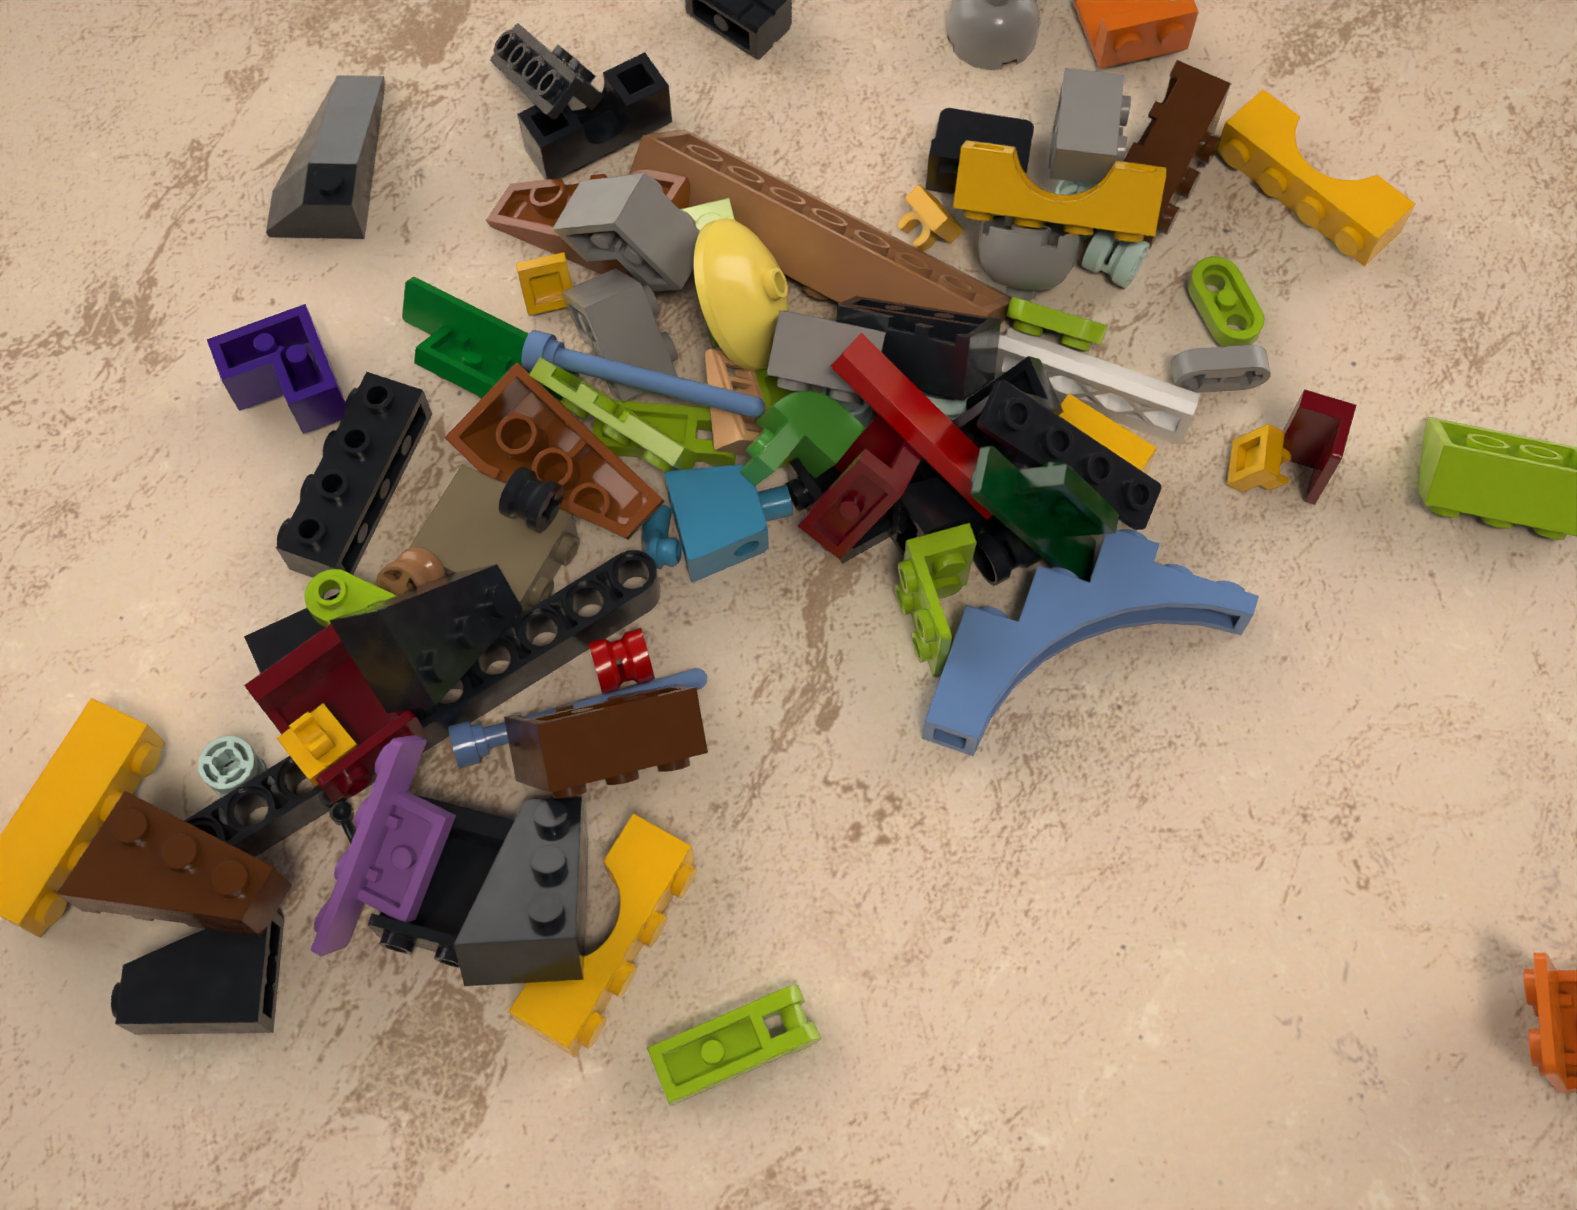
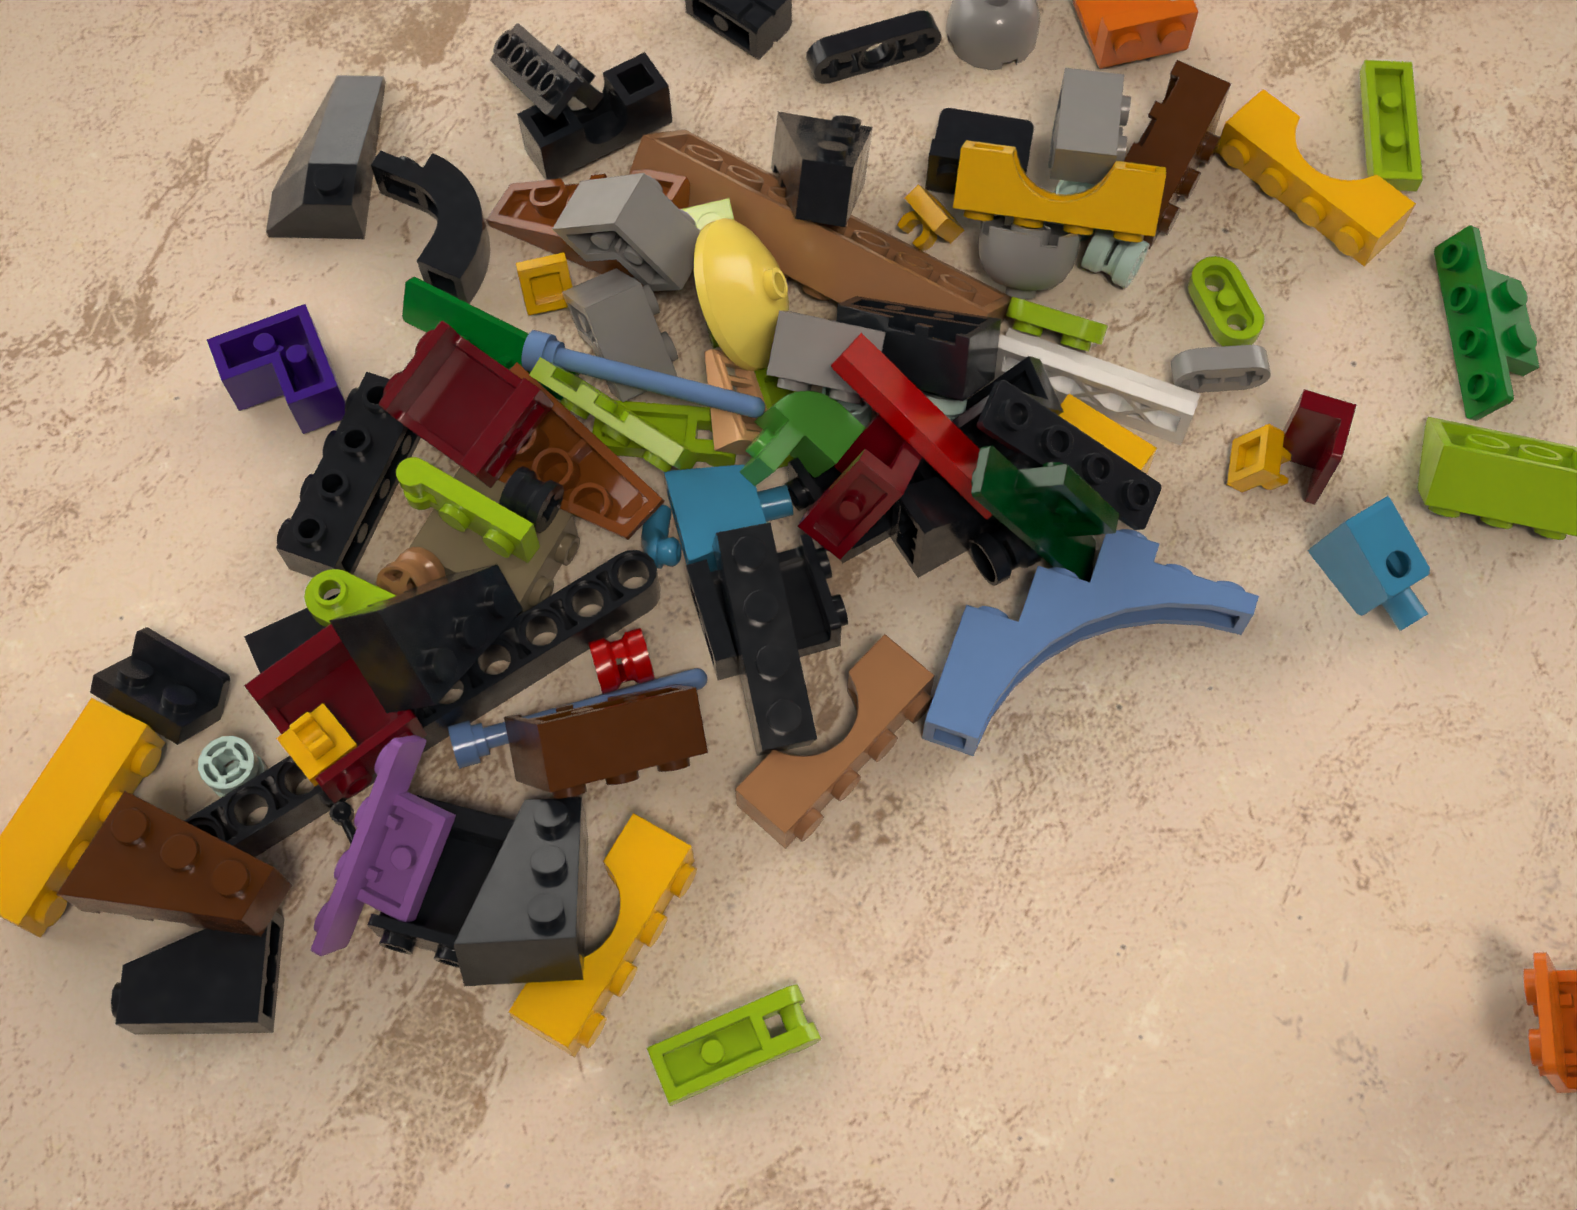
(164, 687): none -> black bracket
(460, 246): none -> black arch
(465, 403): none -> dark red panel
(467, 508): none -> lime plate
(763, 639): none -> black brick
(792, 790): none -> medium nougat arch
(813, 611): none -> black panel
(821, 165): none -> black wedge
(846, 54): none -> black beam
(933, 570): lime bracket -> none
(1375, 563): none -> dark azure torso
(1391, 123): none -> lime plate
(1485, 324): none -> green bracket

